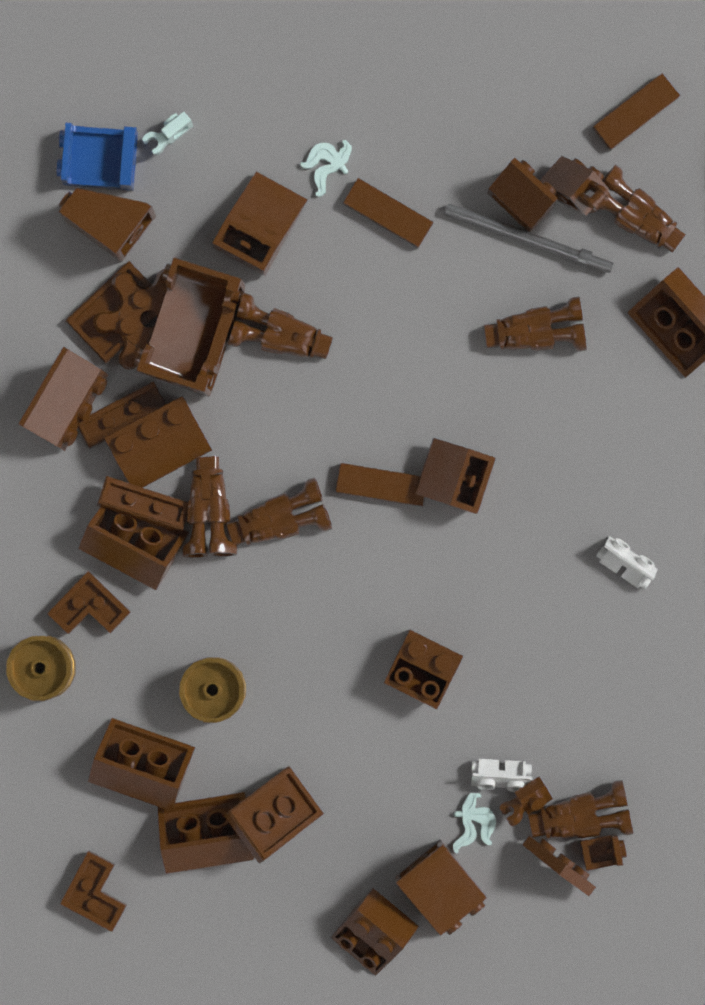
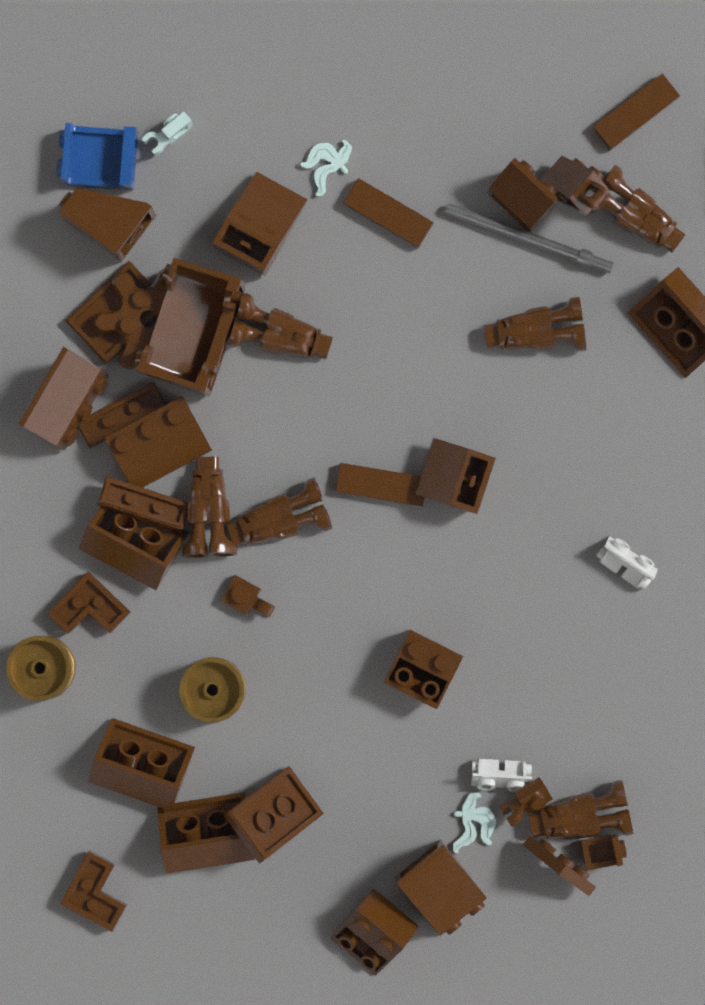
(244, 596): none -> reddish brown plate

